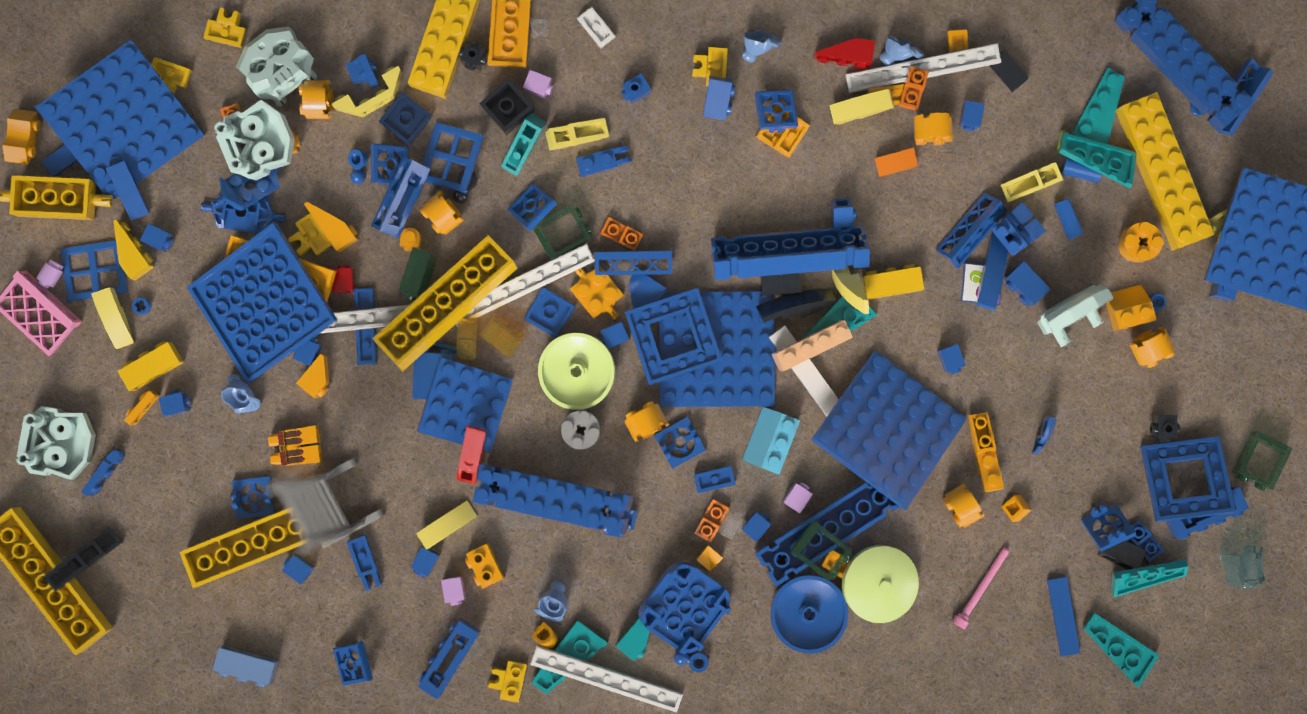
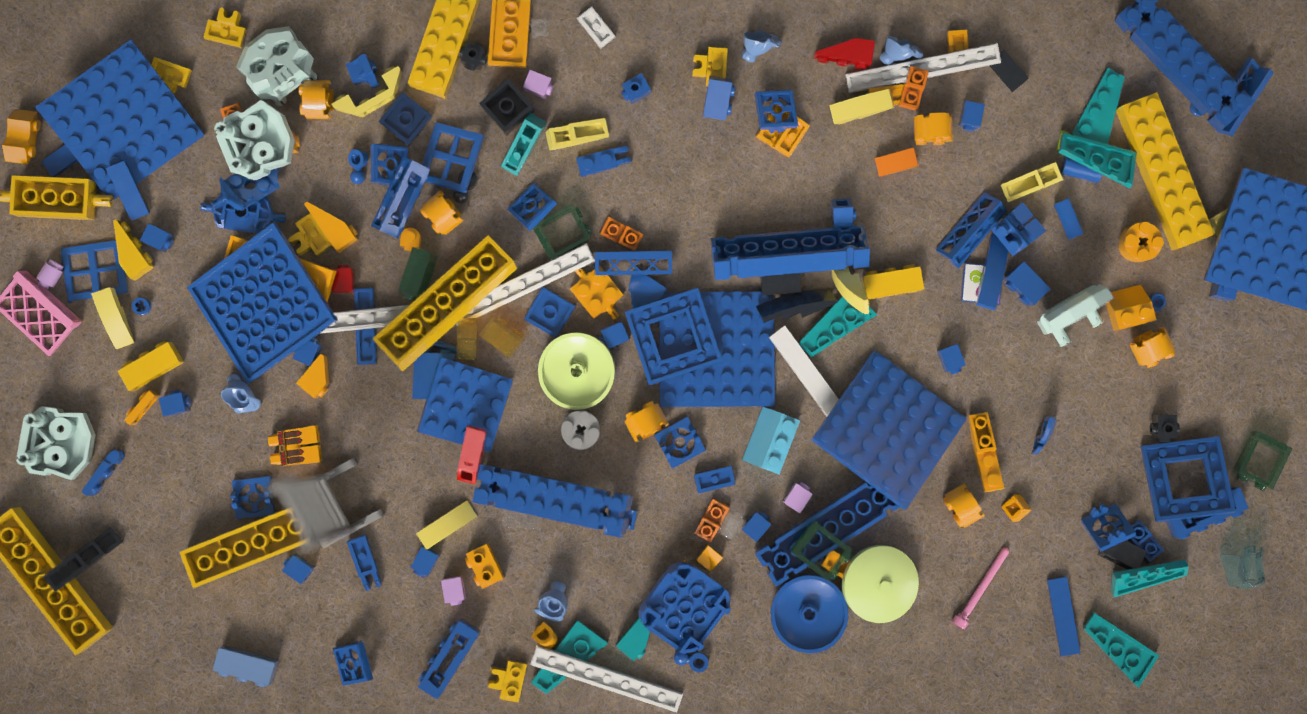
(812, 345): light nougat brick -> none

